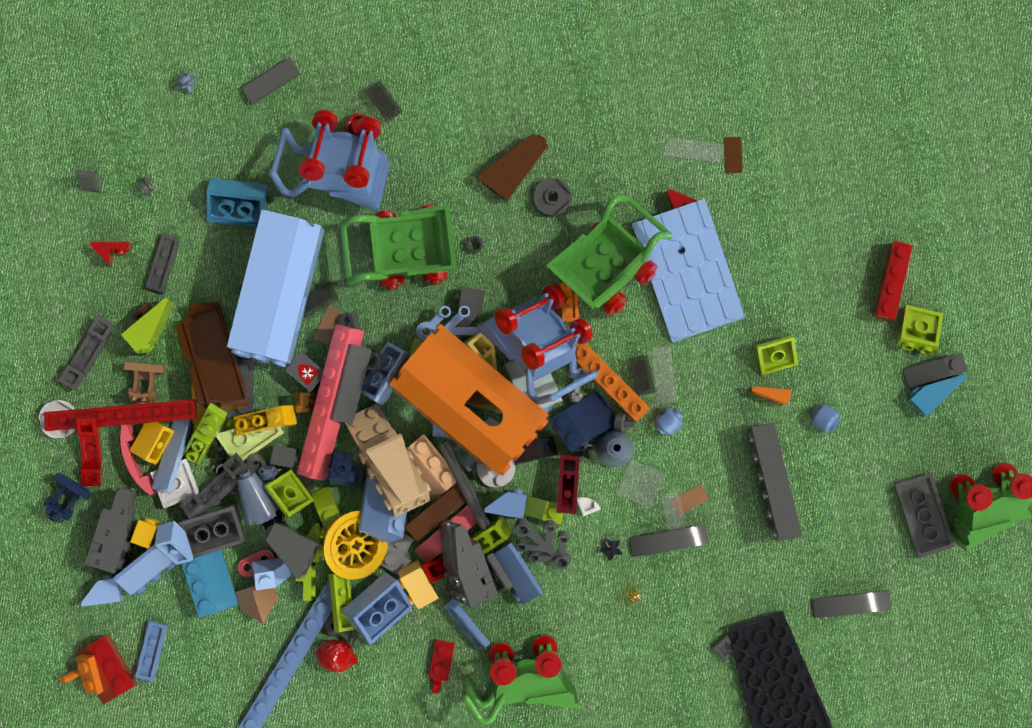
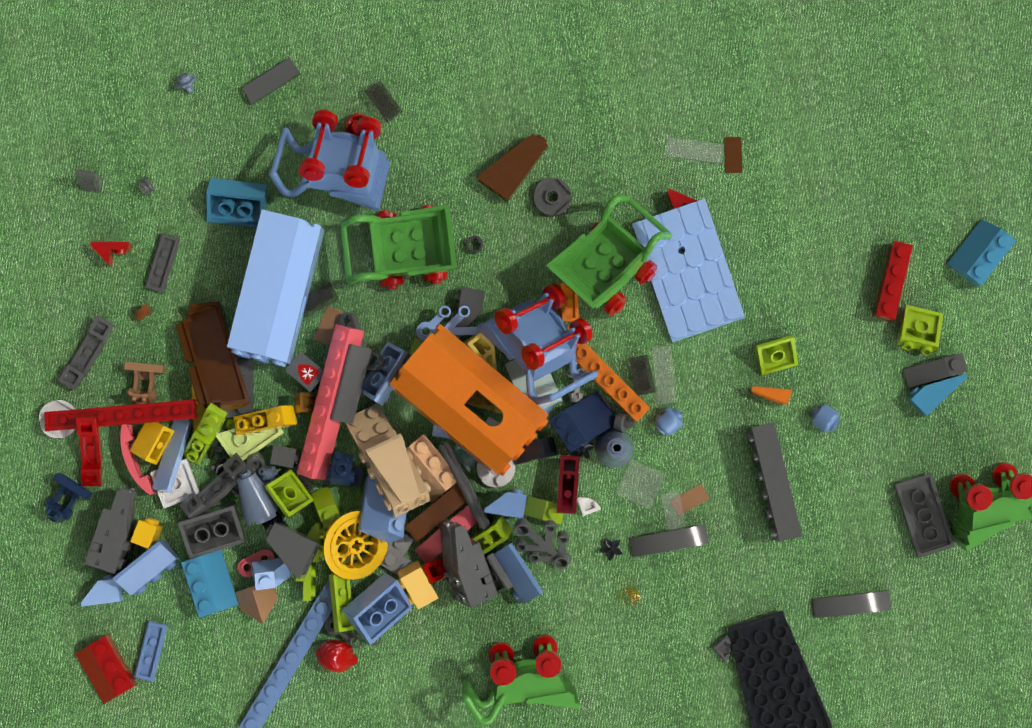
(88, 672): orange plate -> none
(148, 329): lime slope -> none
(173, 542): light blue slope -> none
(441, 663): red plate -> none
(466, 624): medium blue tile -> none
(981, 252): none -> dark azure slope

